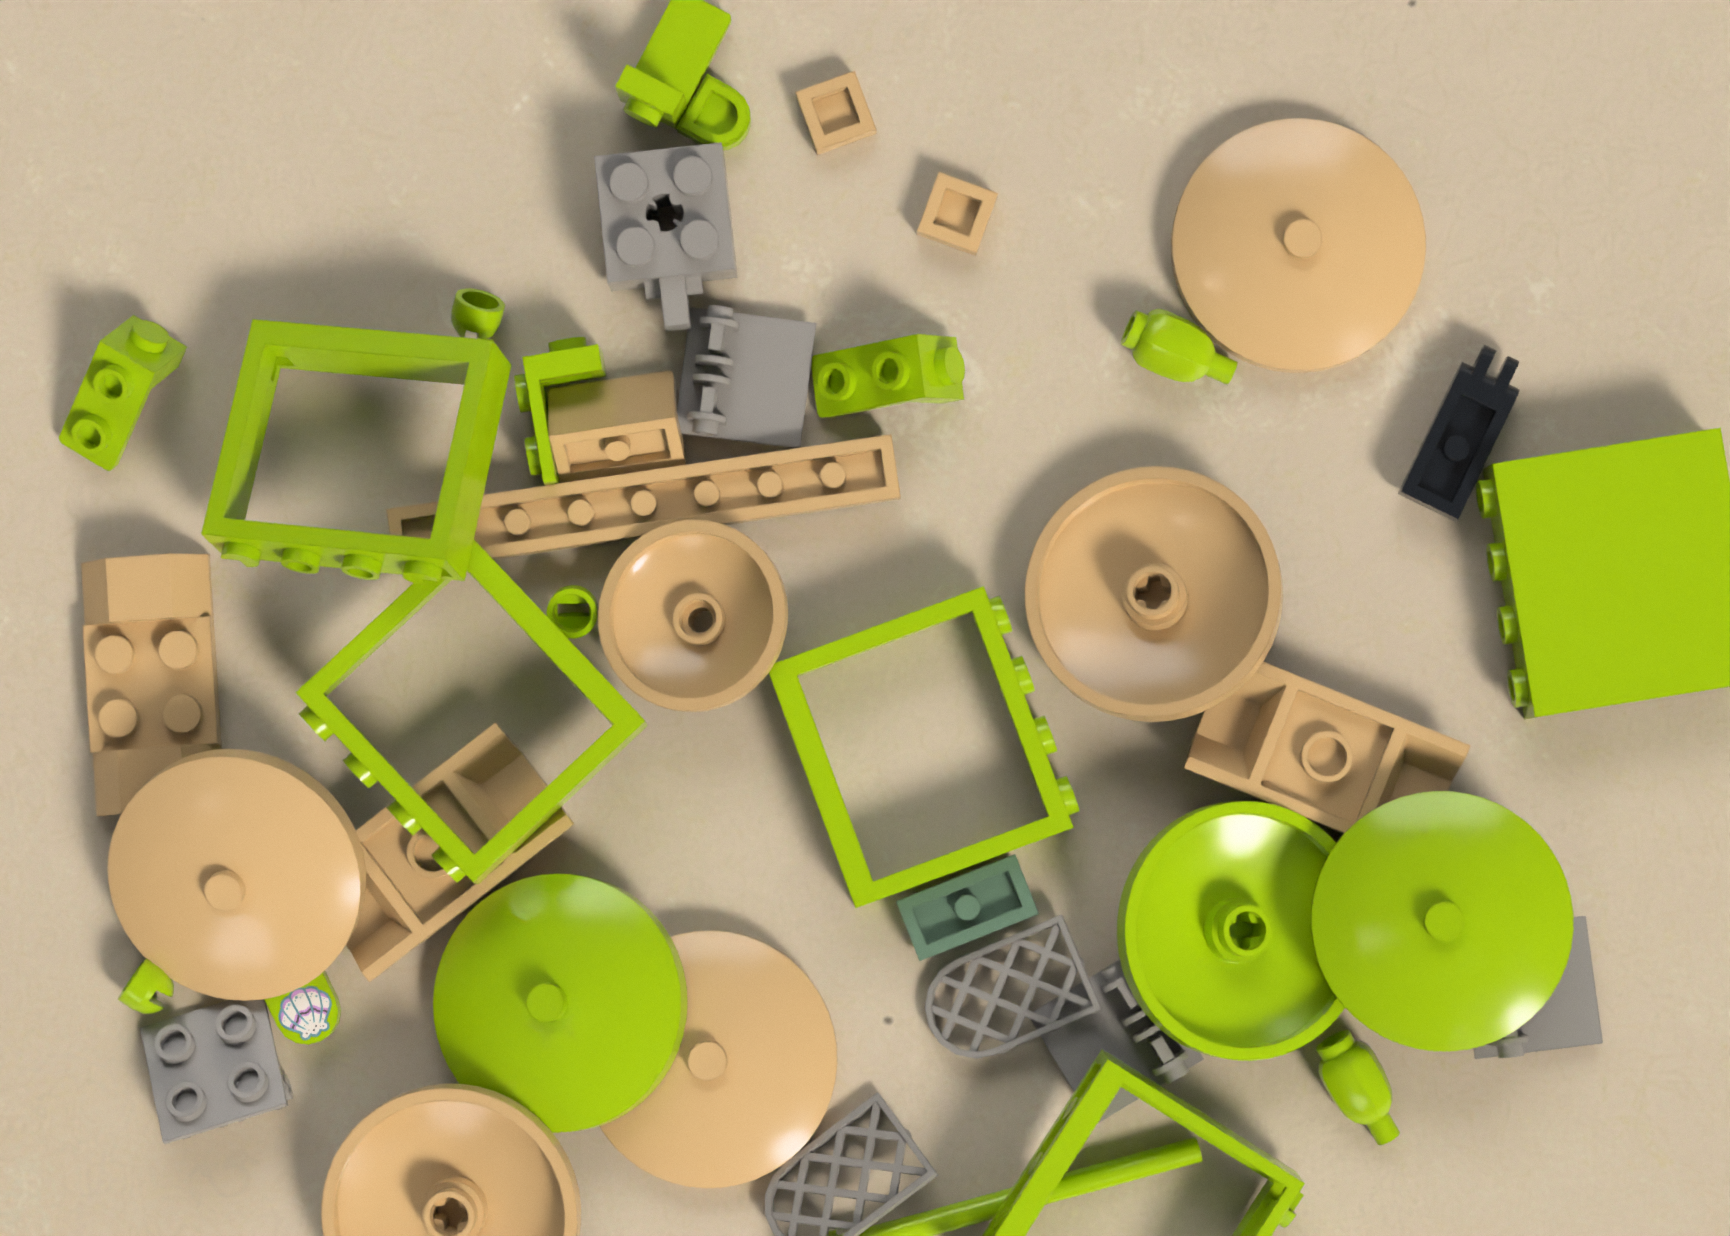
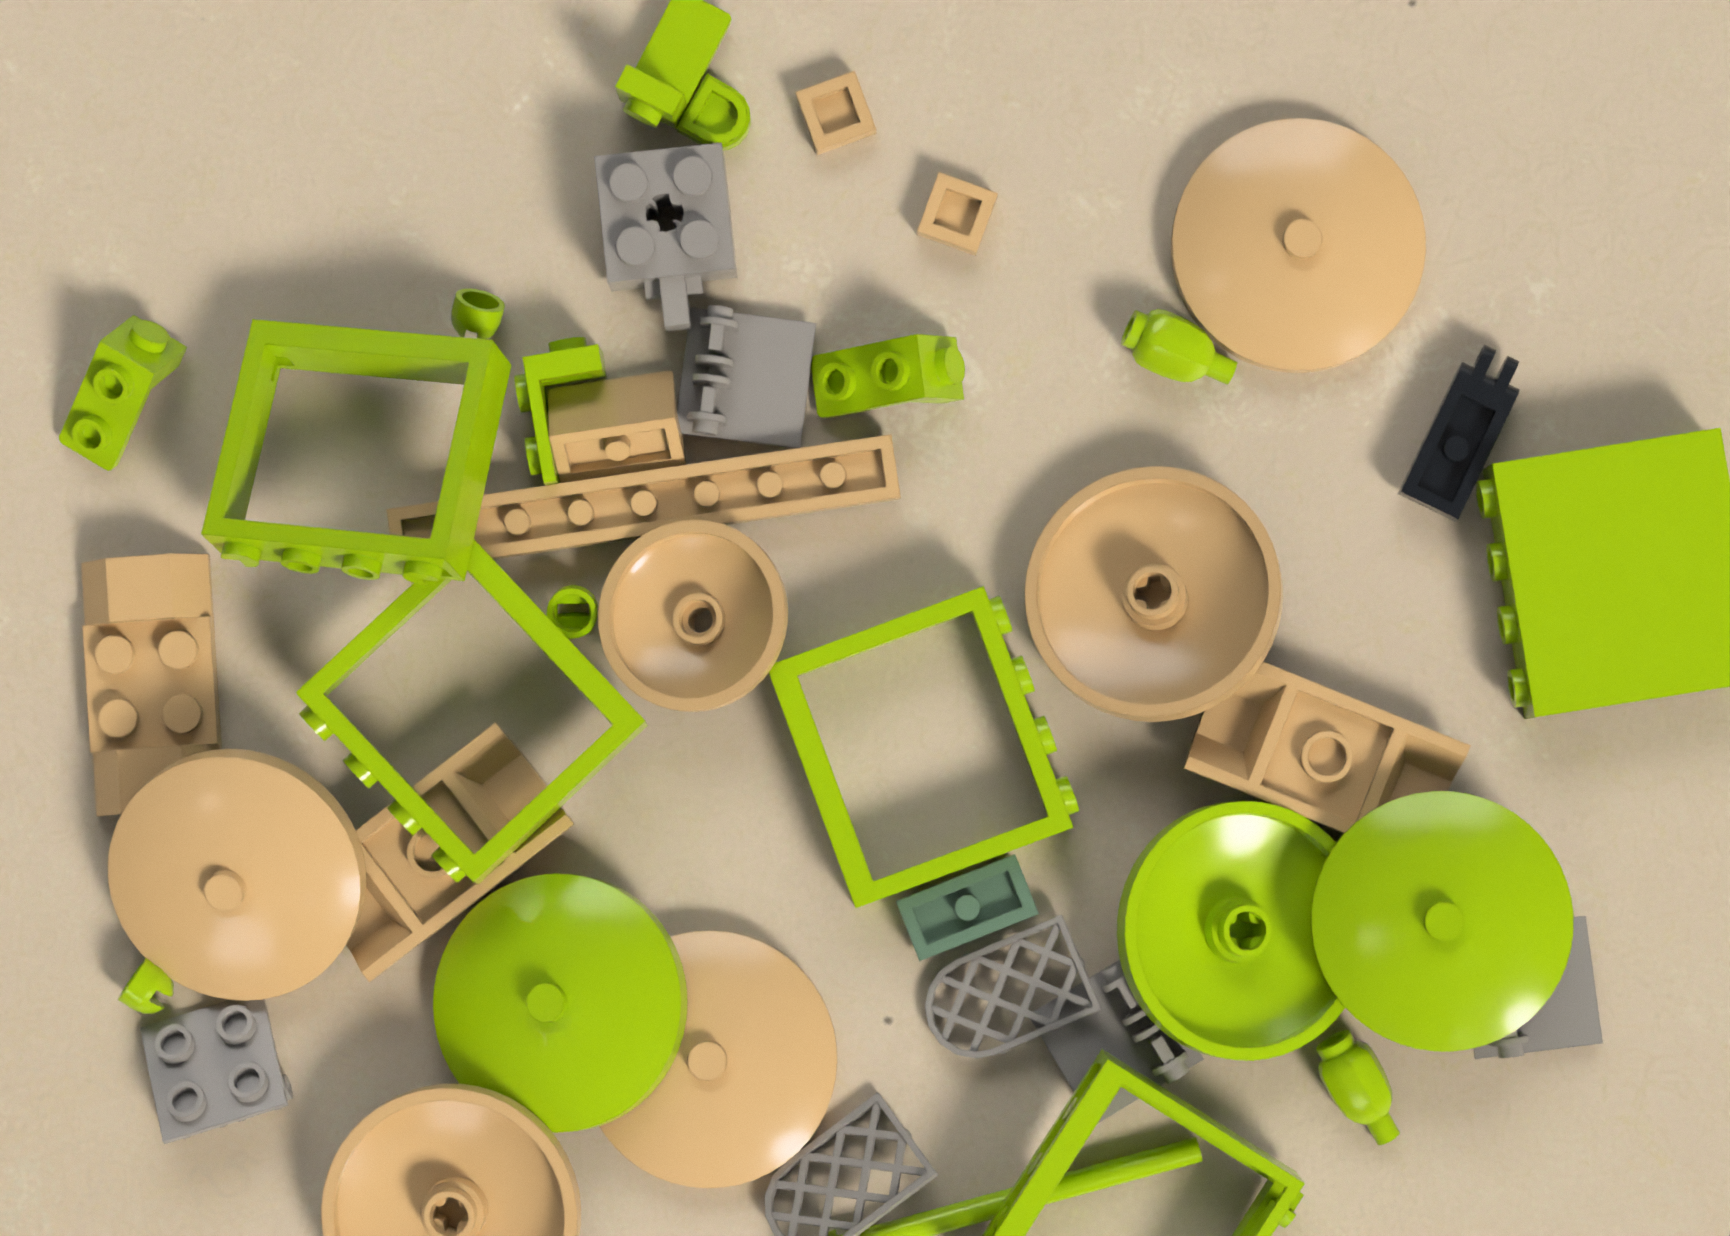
(307, 1012): tile -> none

